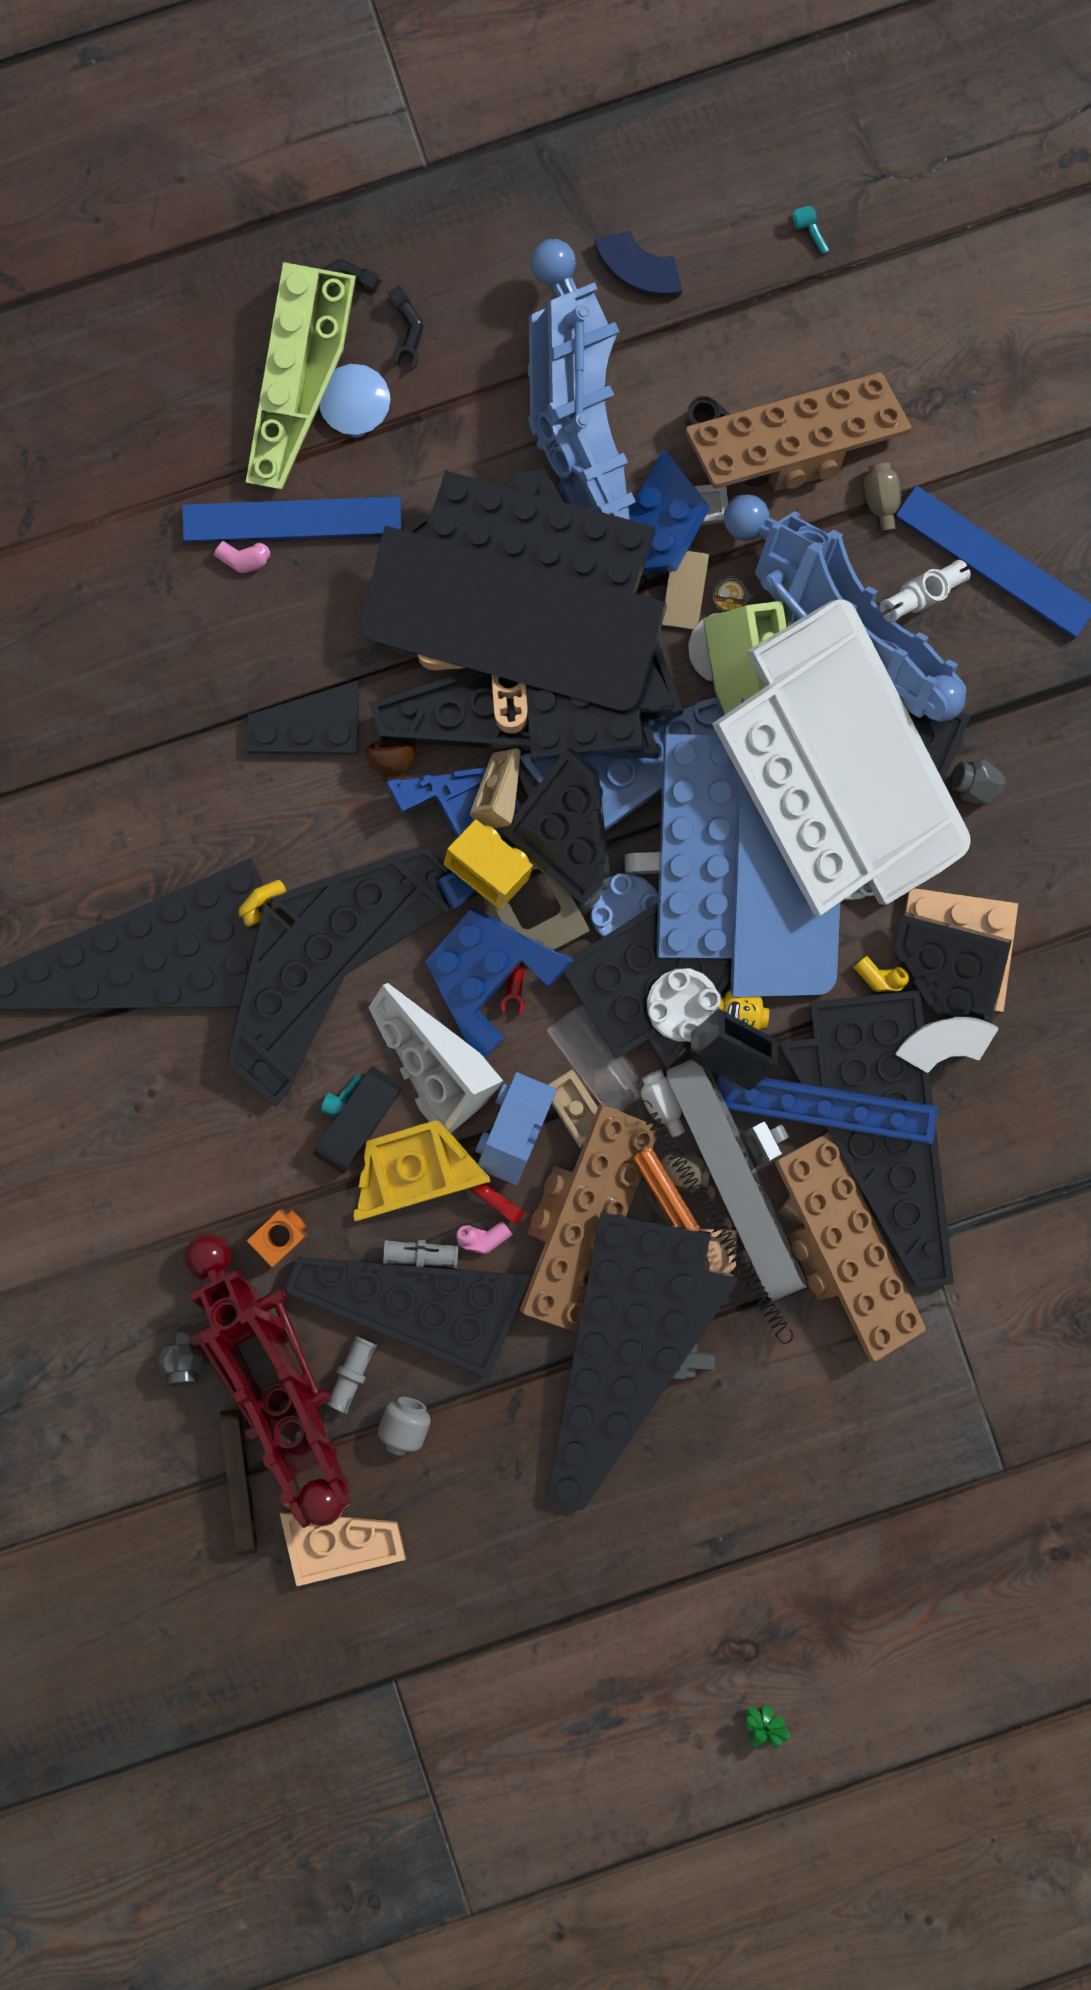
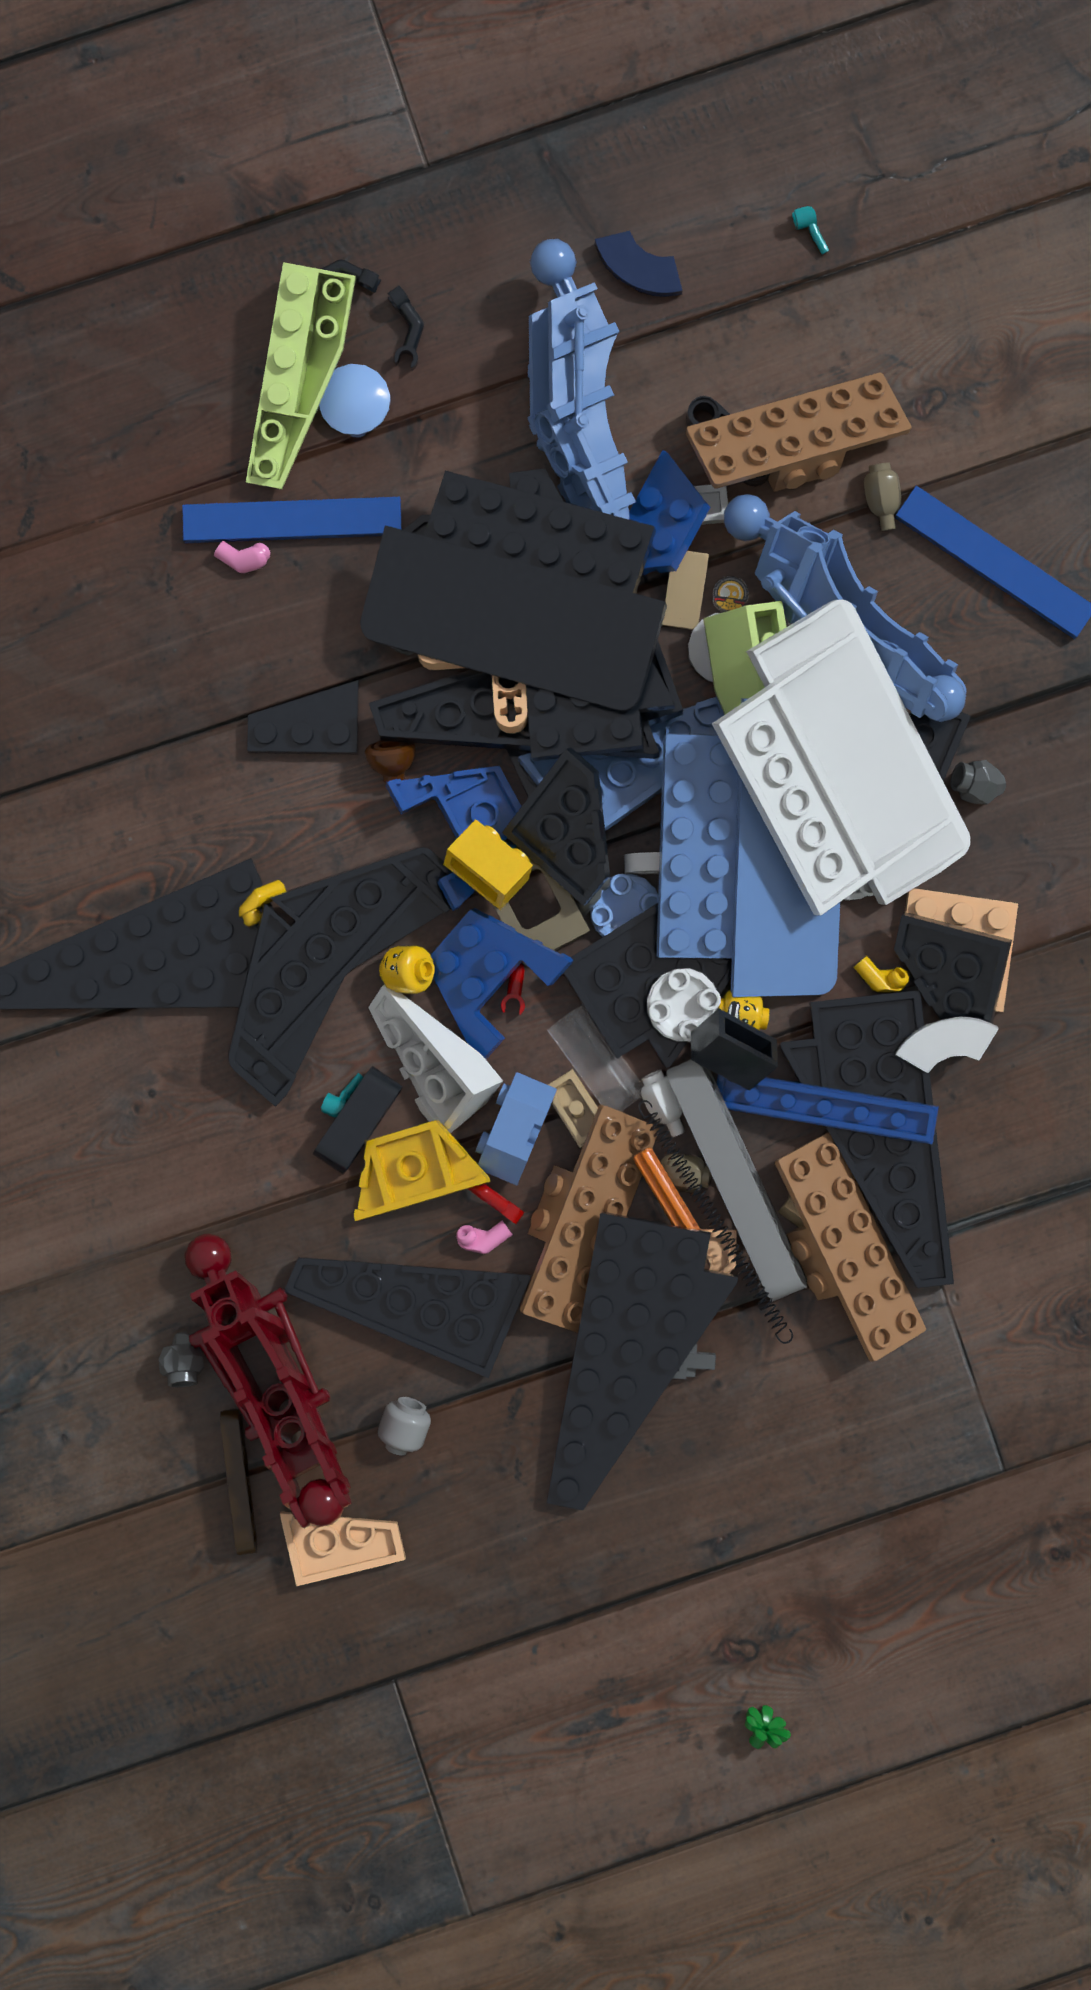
(262, 1241): orange brick -> none
(351, 1374): light grey pin -> none
(407, 969): none -> yellow head
(420, 1254): light grey pin -> none
(498, 789): tan slope -> none
(763, 1142): light grey tile -> none
(925, 590): white pin -> none

